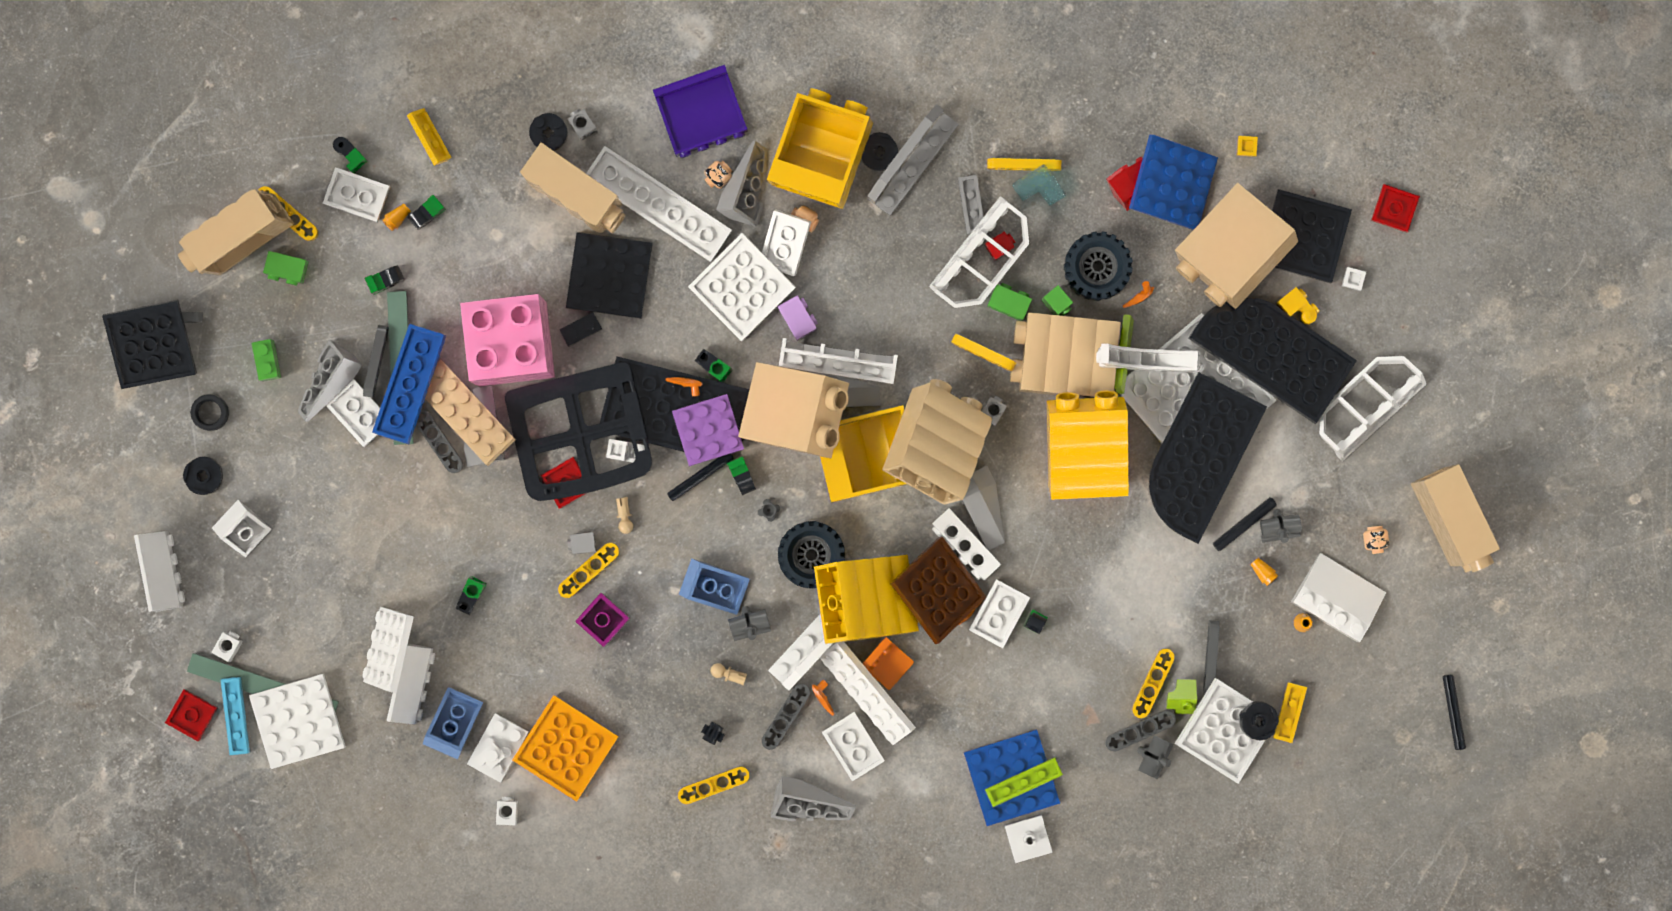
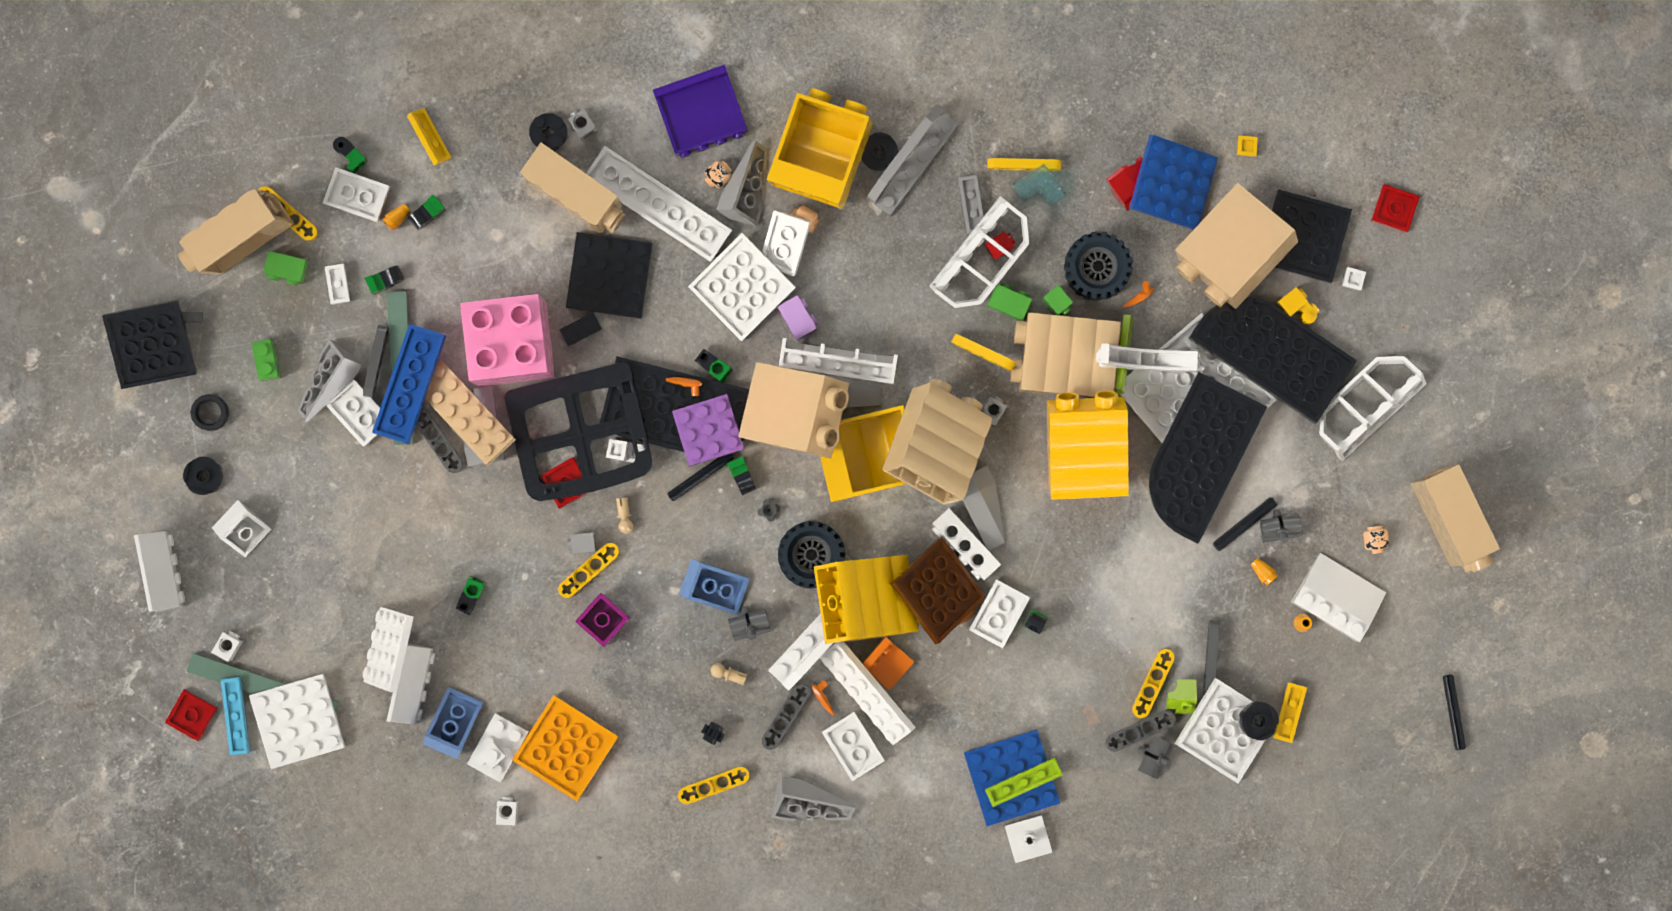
(337, 284): none -> white plate

